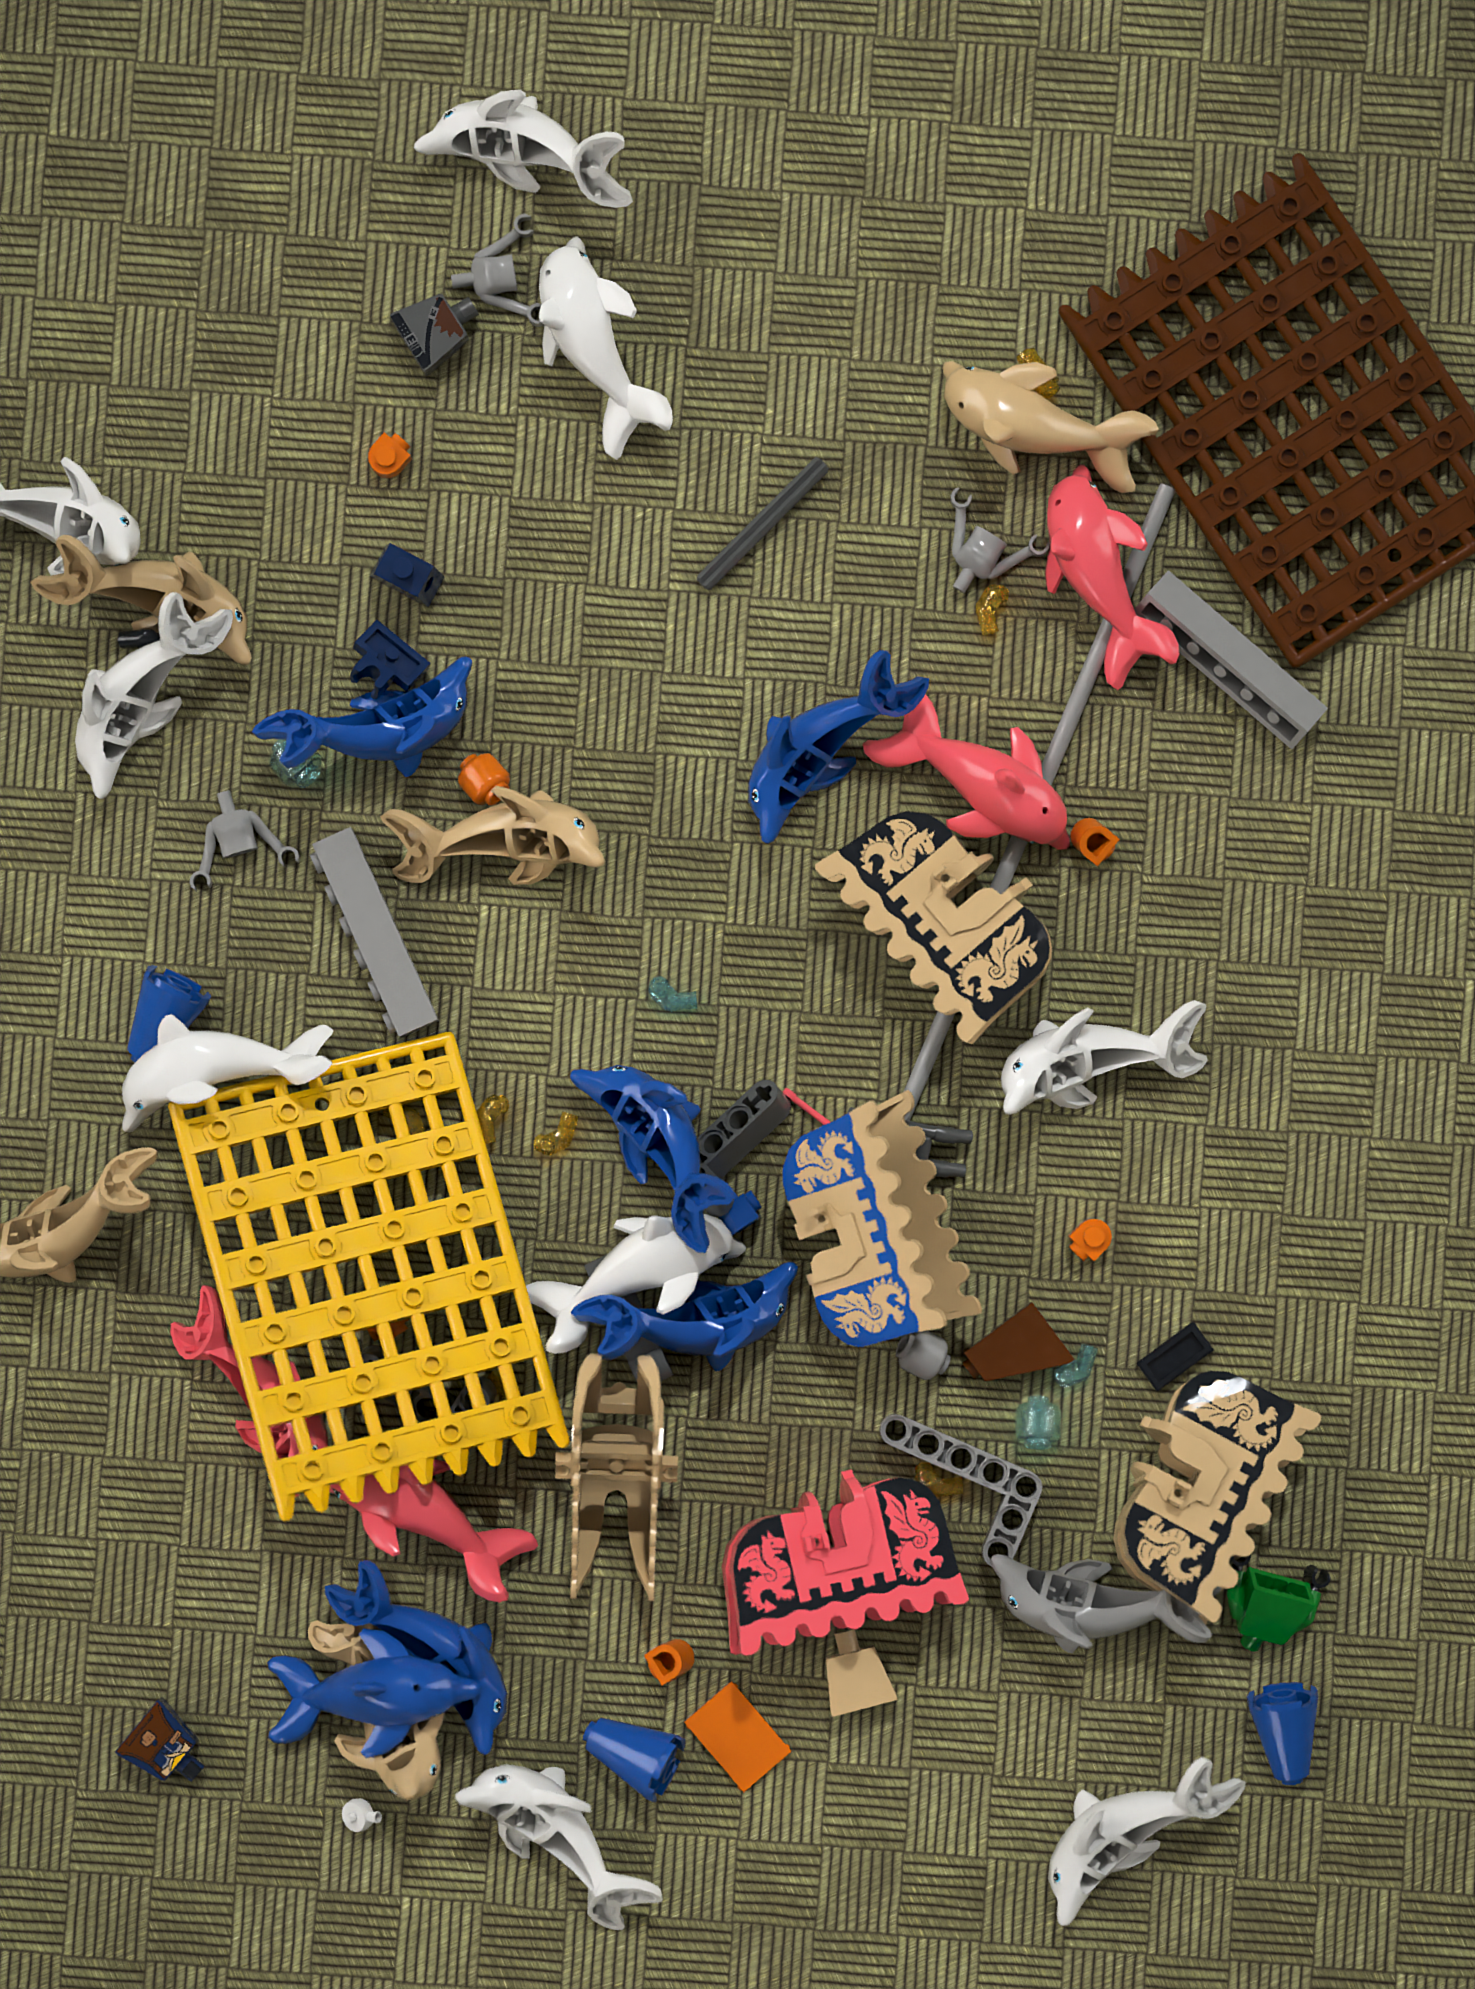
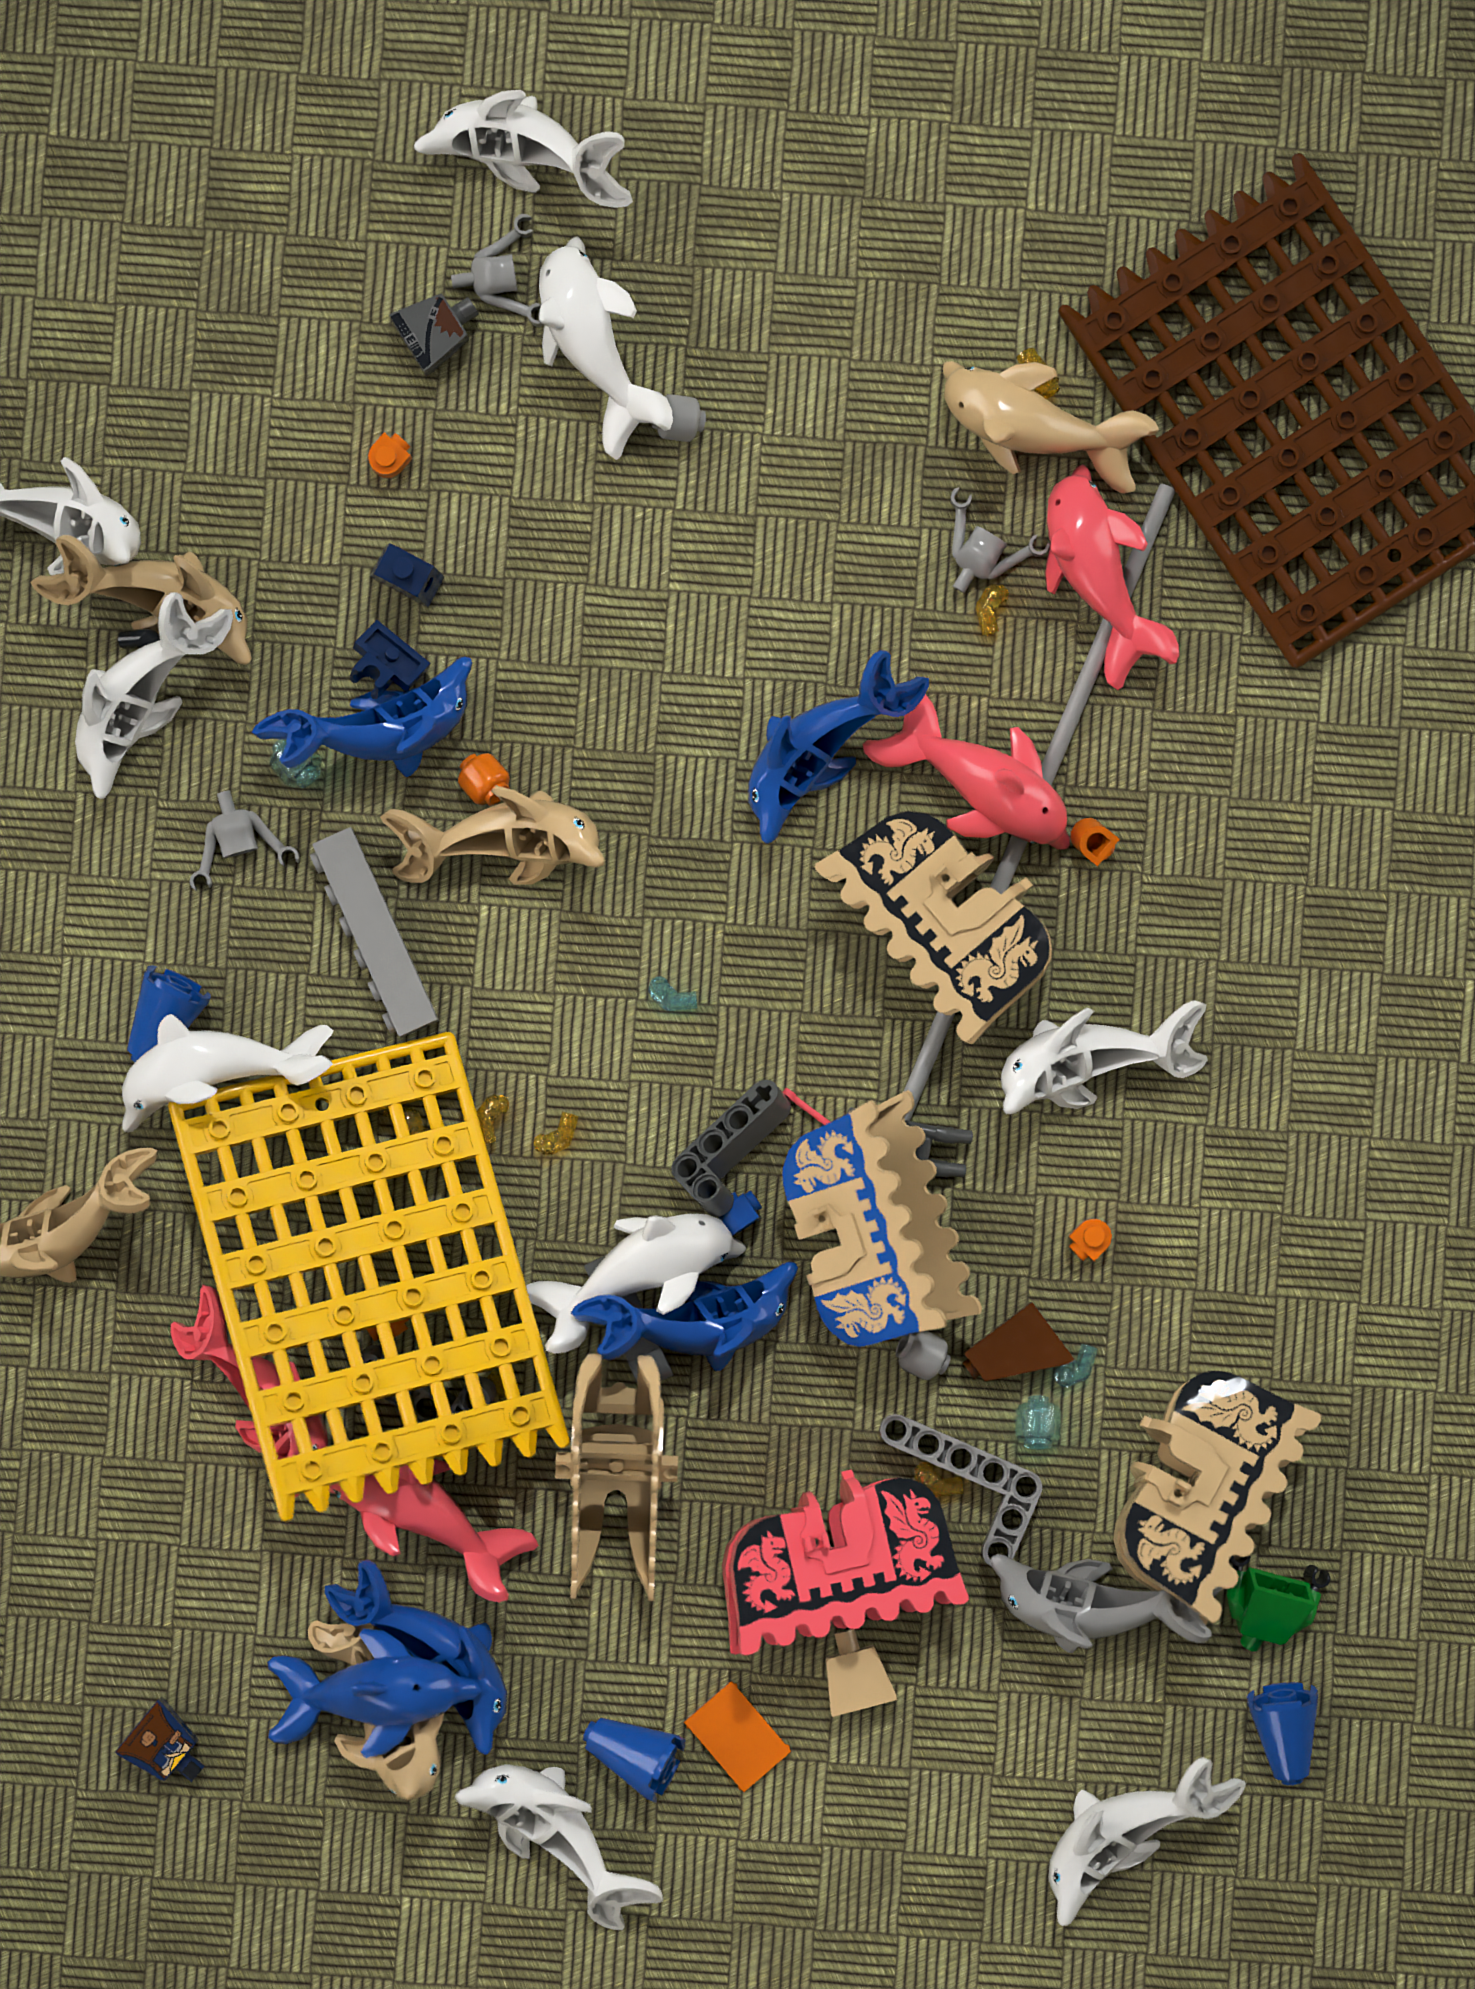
(359, 1815): white piece -> none
(657, 1124): blue animal -> none
(670, 1660): orange plate -> none
(686, 419): none -> light grey head
(762, 523): dark grey axle -> none
(1174, 1356): black tile -> none
(1232, 660): light grey brick -> none

